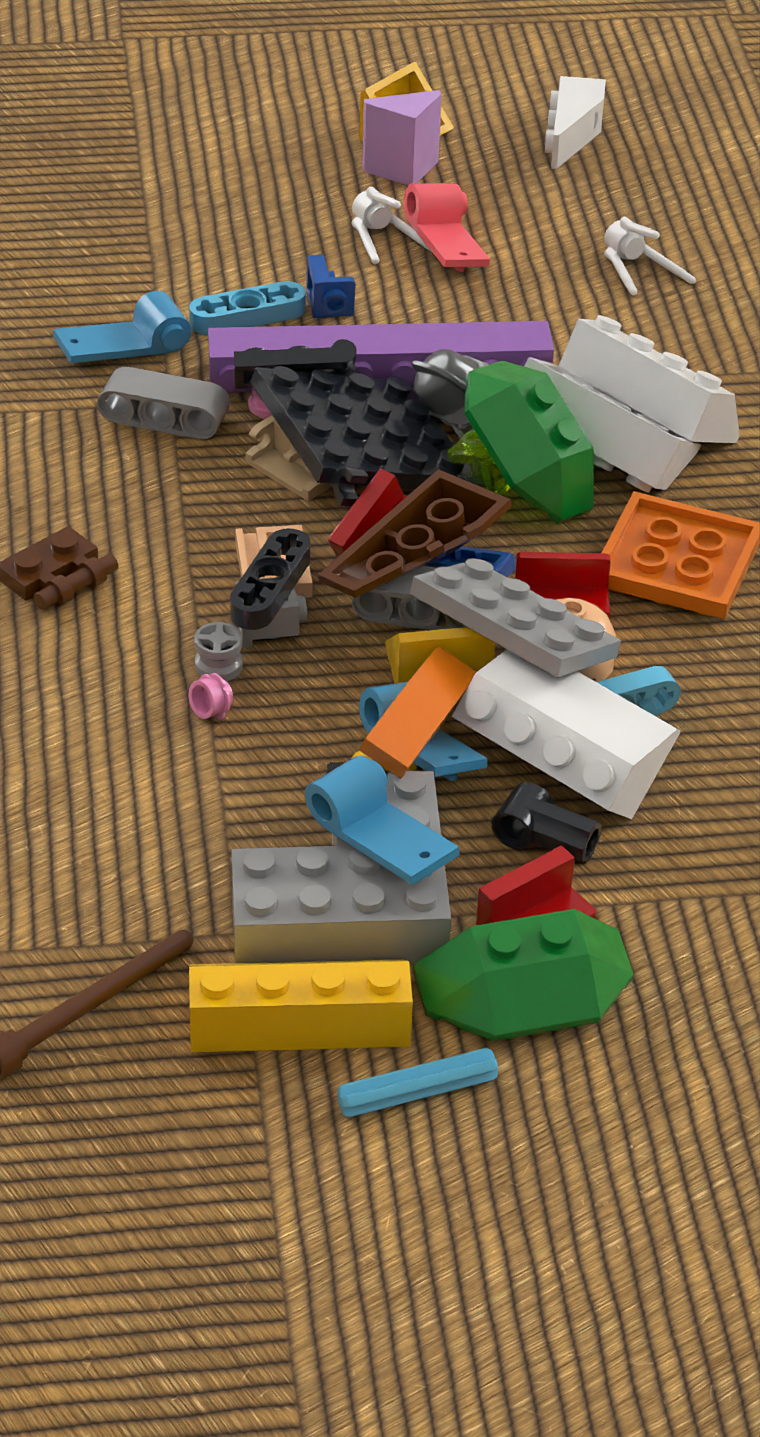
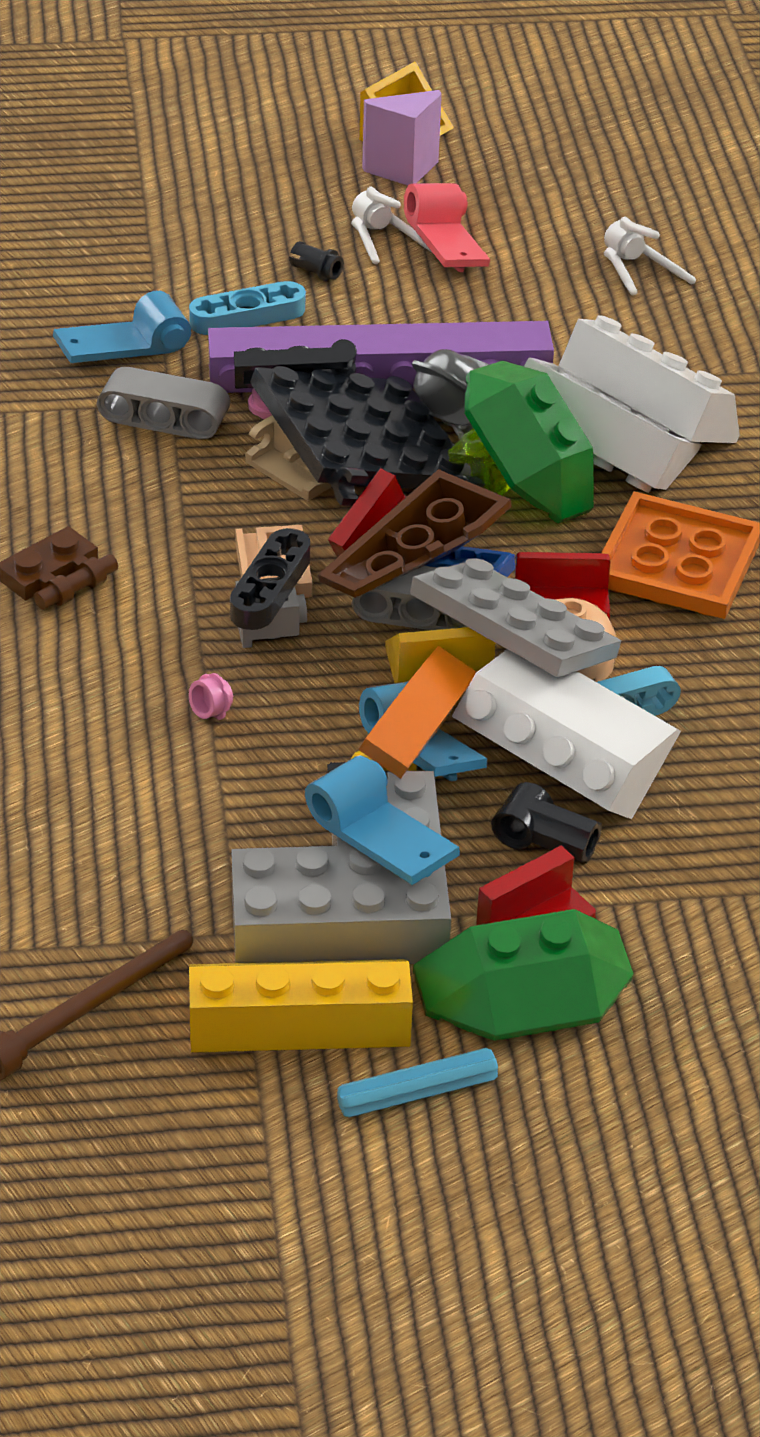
(218, 650): light grey wheel -> none
(324, 263): none -> black pin
(326, 293): blue bracket -> none
(573, 117): white slope -> none

